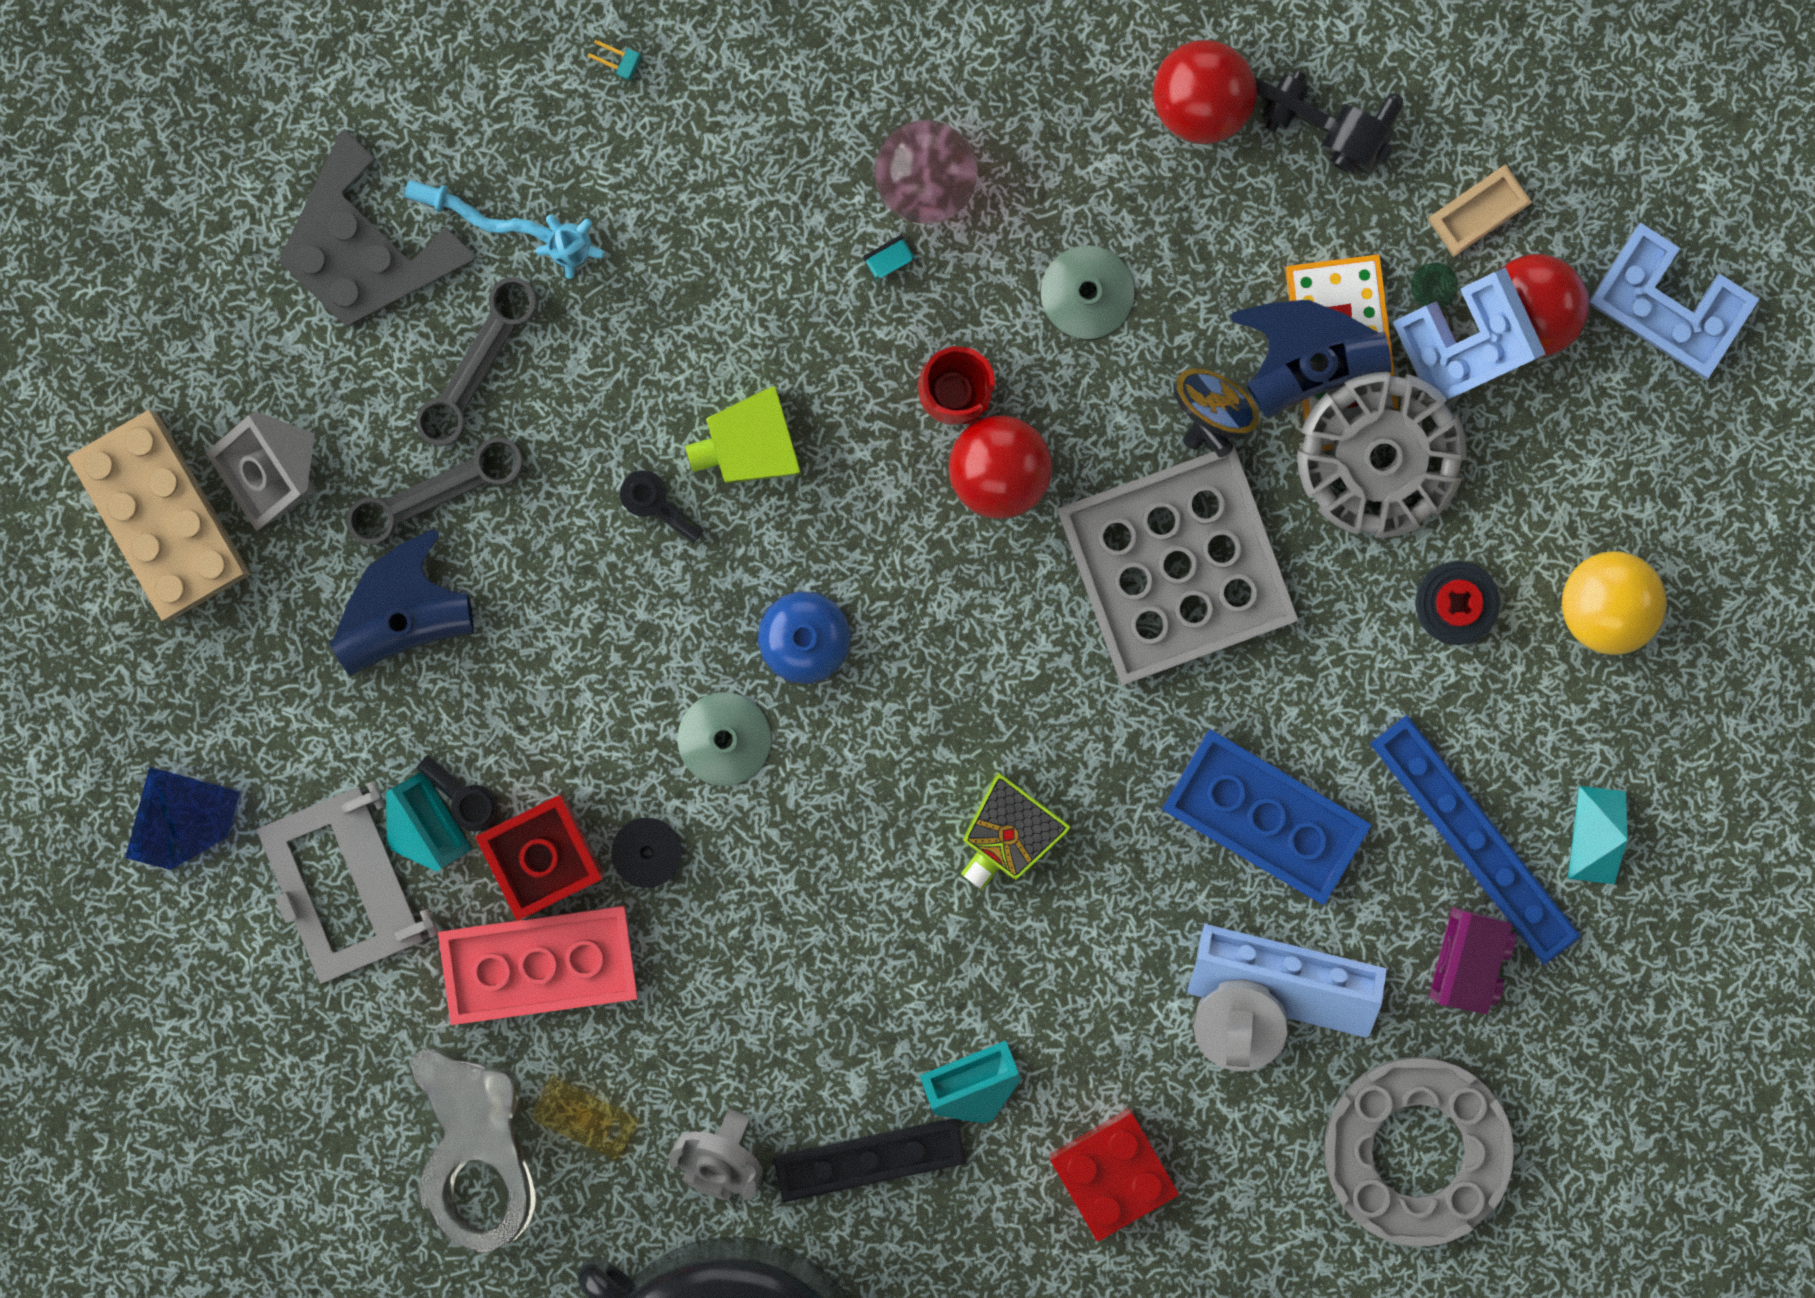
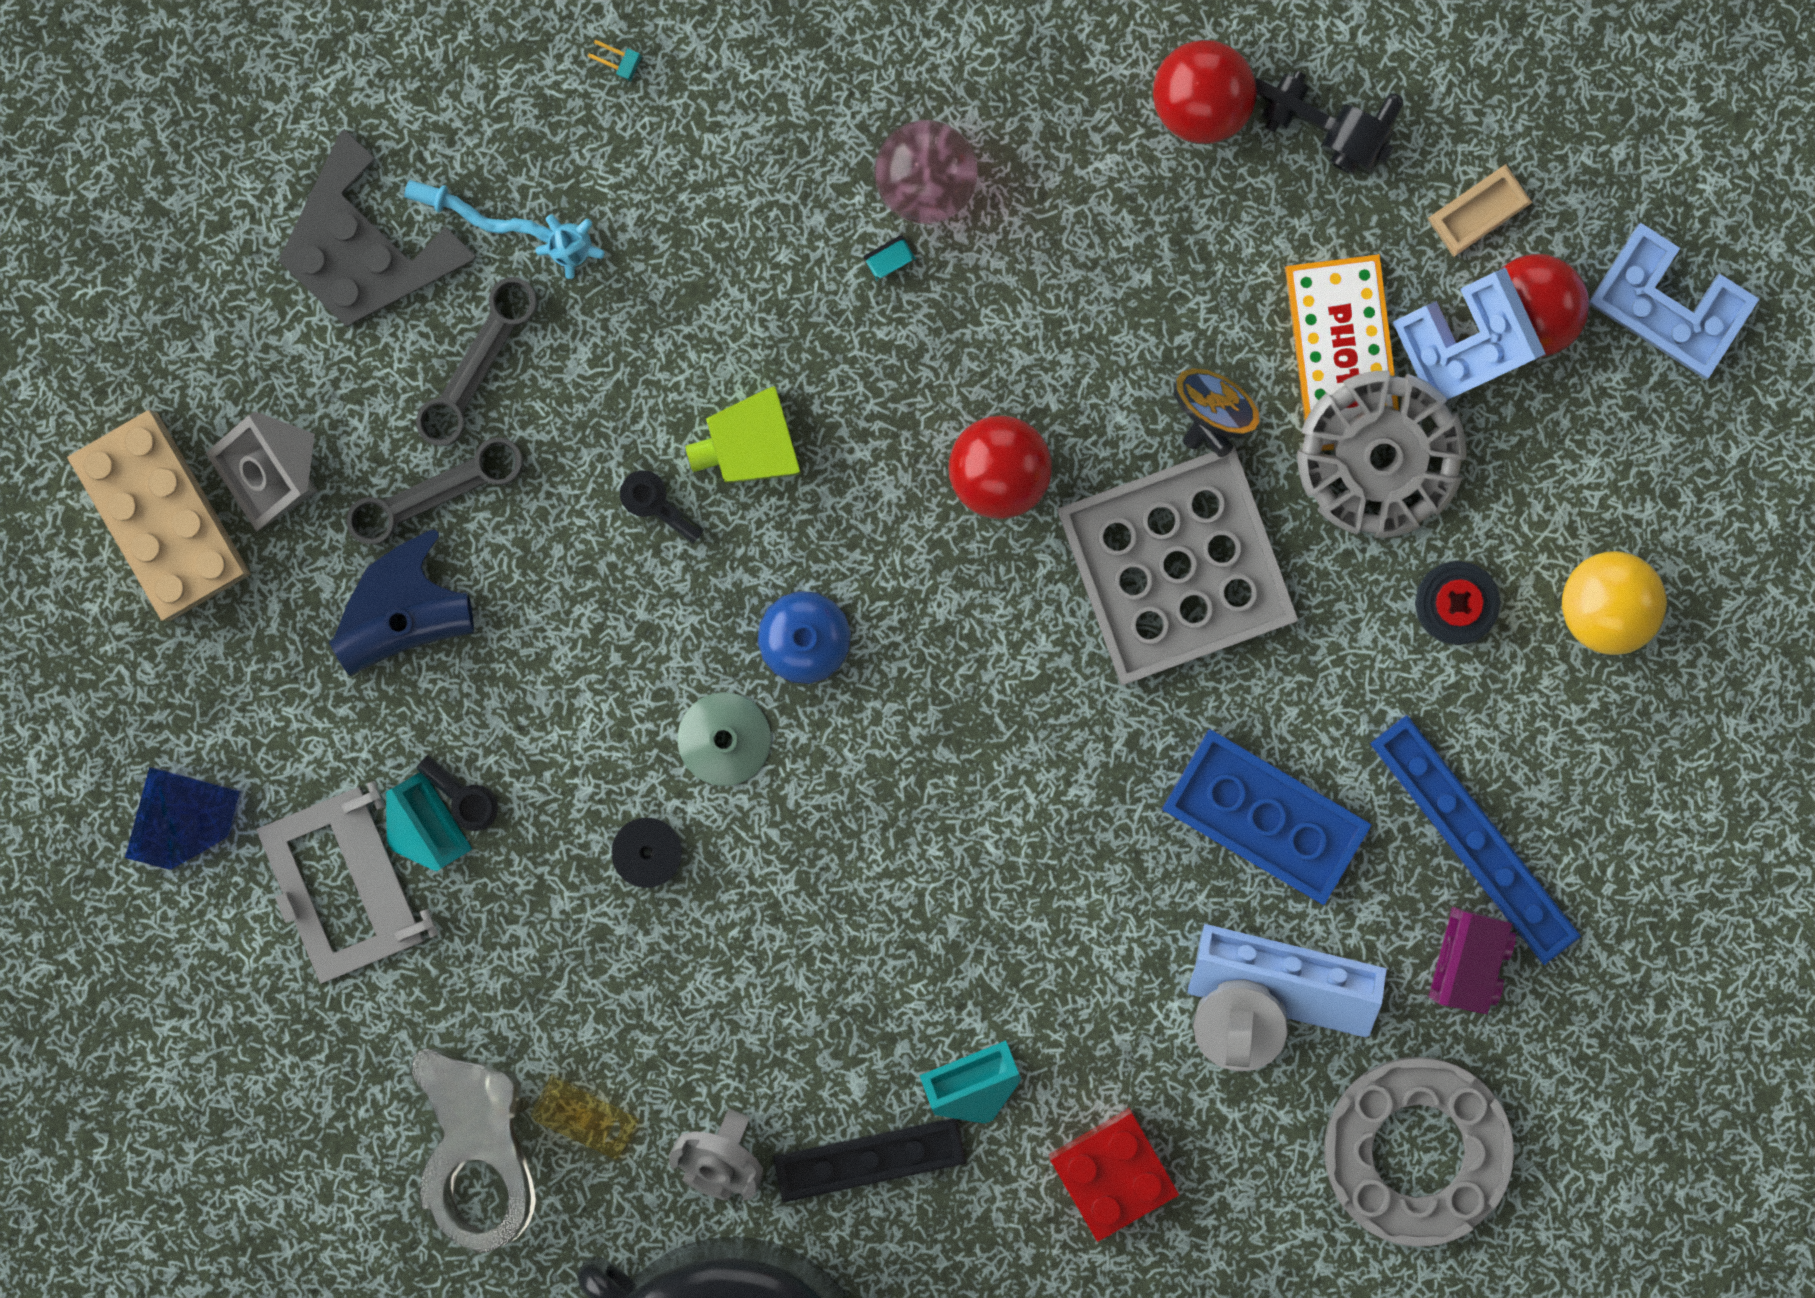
(538, 965): coral plate -> none
(540, 856): red brick -> none
(956, 385): red helmet -> none
(1009, 833): torso -> none
(1087, 317): sand green dish -> none
(1297, 334): dark blue pin -> none
(1434, 283): clear green plate -> none
(1598, 835): slope -> none

